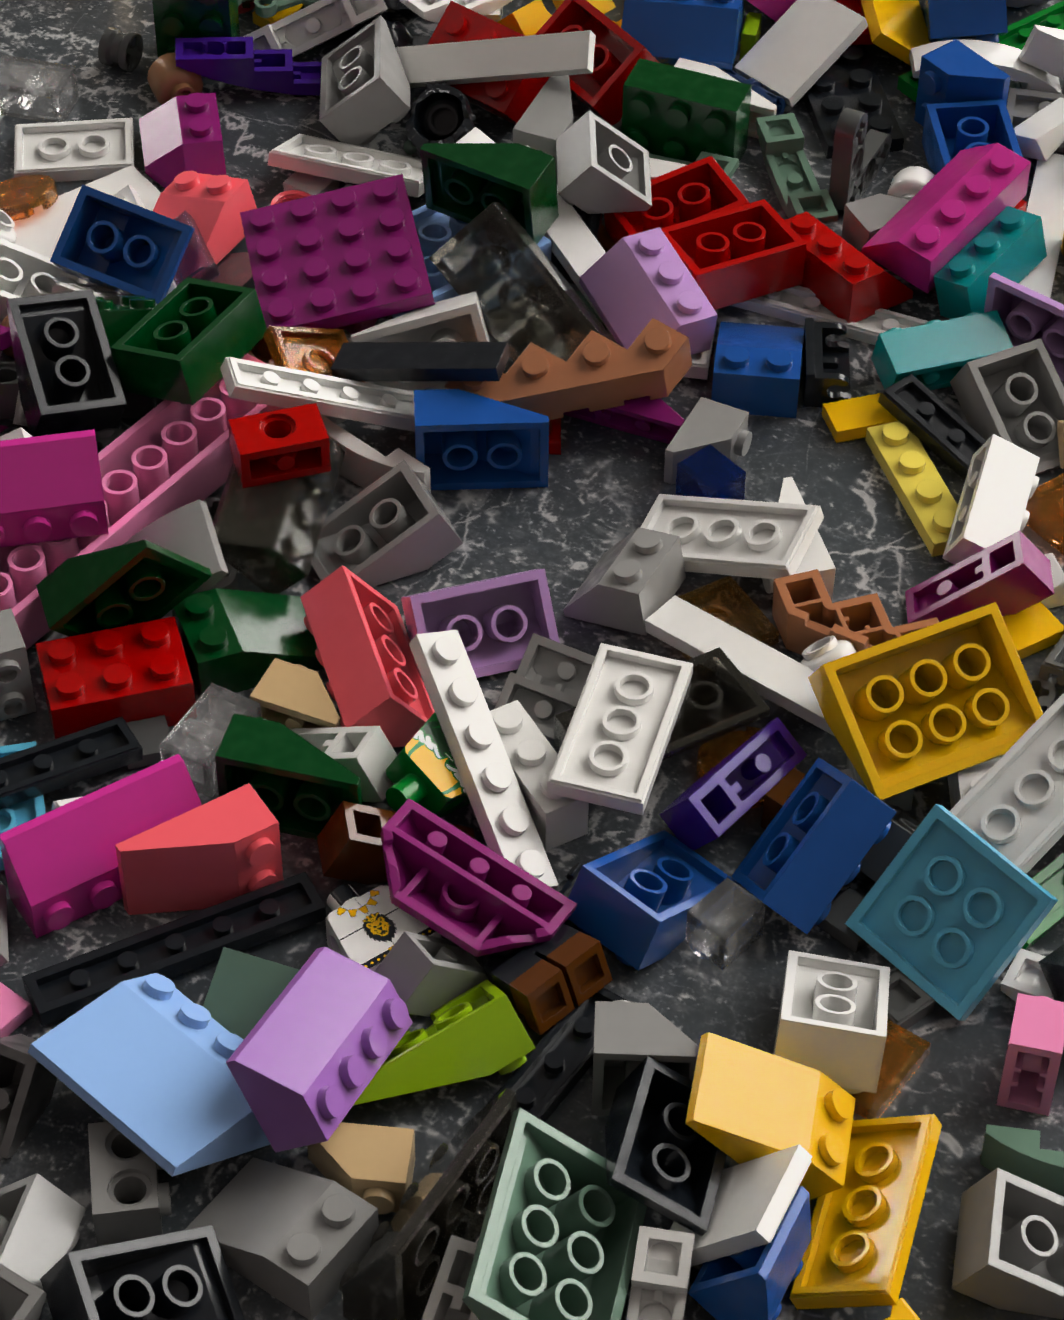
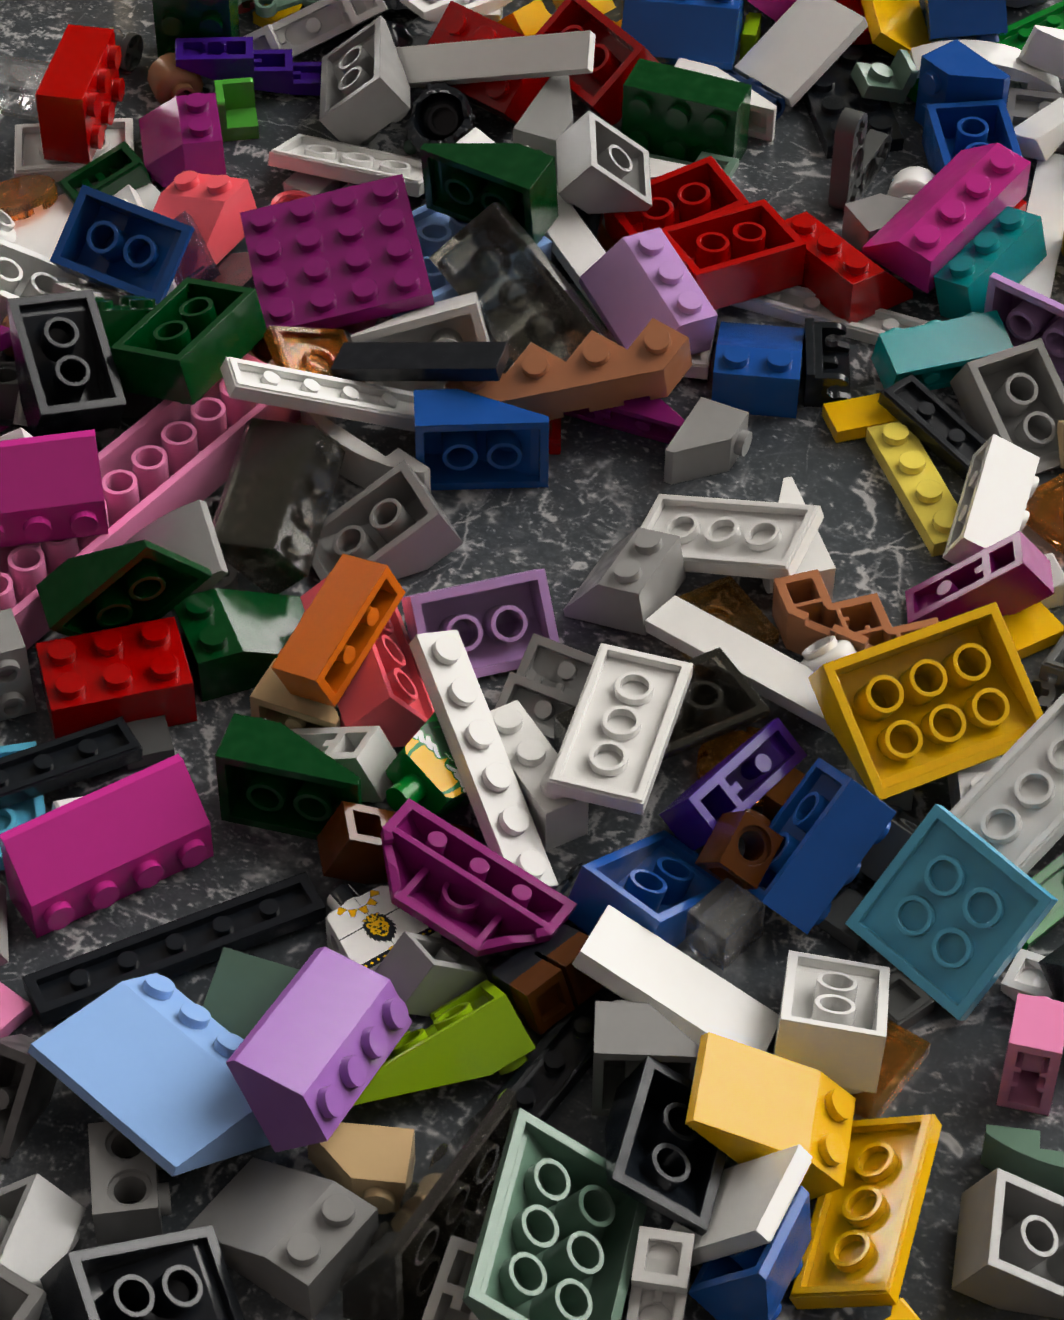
(79, 94): none -> red brick
(112, 171): none -> dark green slope
(201, 732): clear brick -> none
(202, 856): coral slope -> none
(237, 109): none -> bright green panel
(279, 445): red brick -> none
(338, 629): none -> orange brick
(684, 991): none -> white tile
(710, 475): clear blue brick -> none
(721, 852): none -> reddish brown brick
(789, 168): sand green slope -> none
(886, 82): none -> sand green bracket

